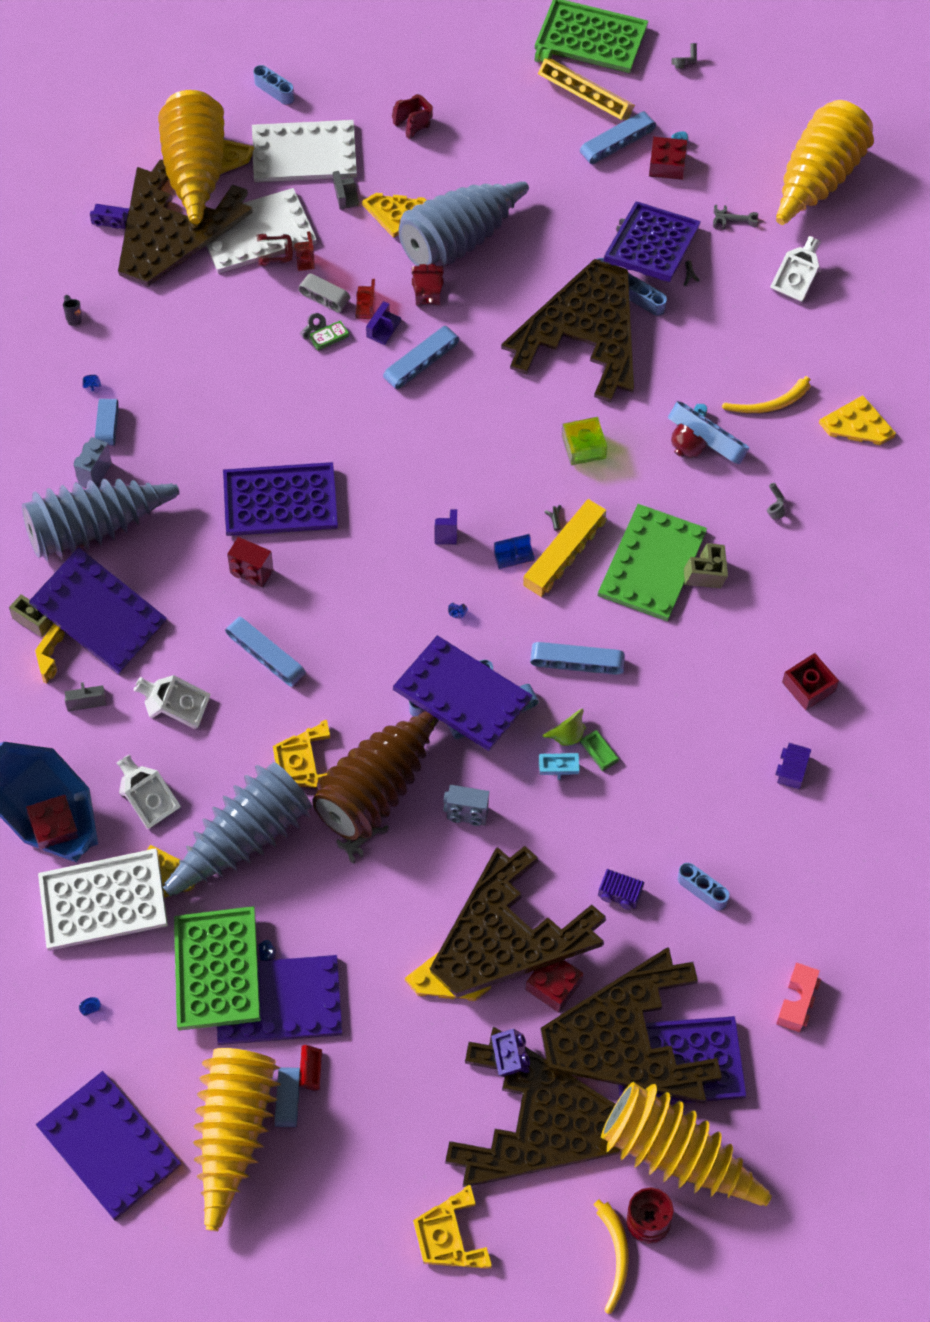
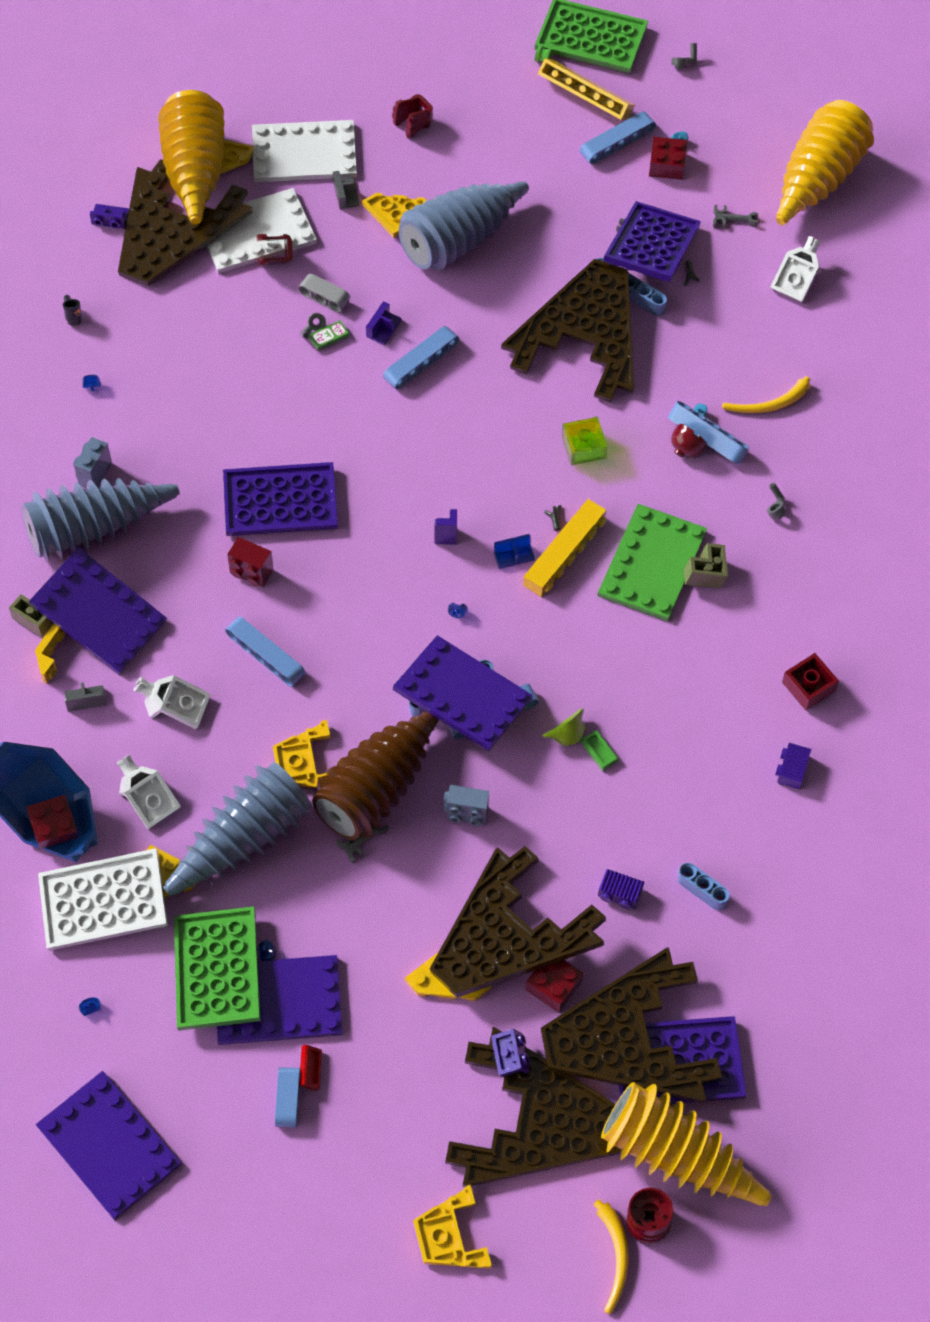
(107, 420): medium blue beam -> none
(232, 1122): yellow cone -> none
(273, 84): medium blue beam -> none
(305, 254): clear red panel -> none
(365, 301): clear red panel -> none
(427, 283): dark red piece -> none
(559, 764): medium azure panel -> none
(577, 658): medium blue beam -> none
(793, 1013): coral arch -> none
(858, 422): yellow plate -> none

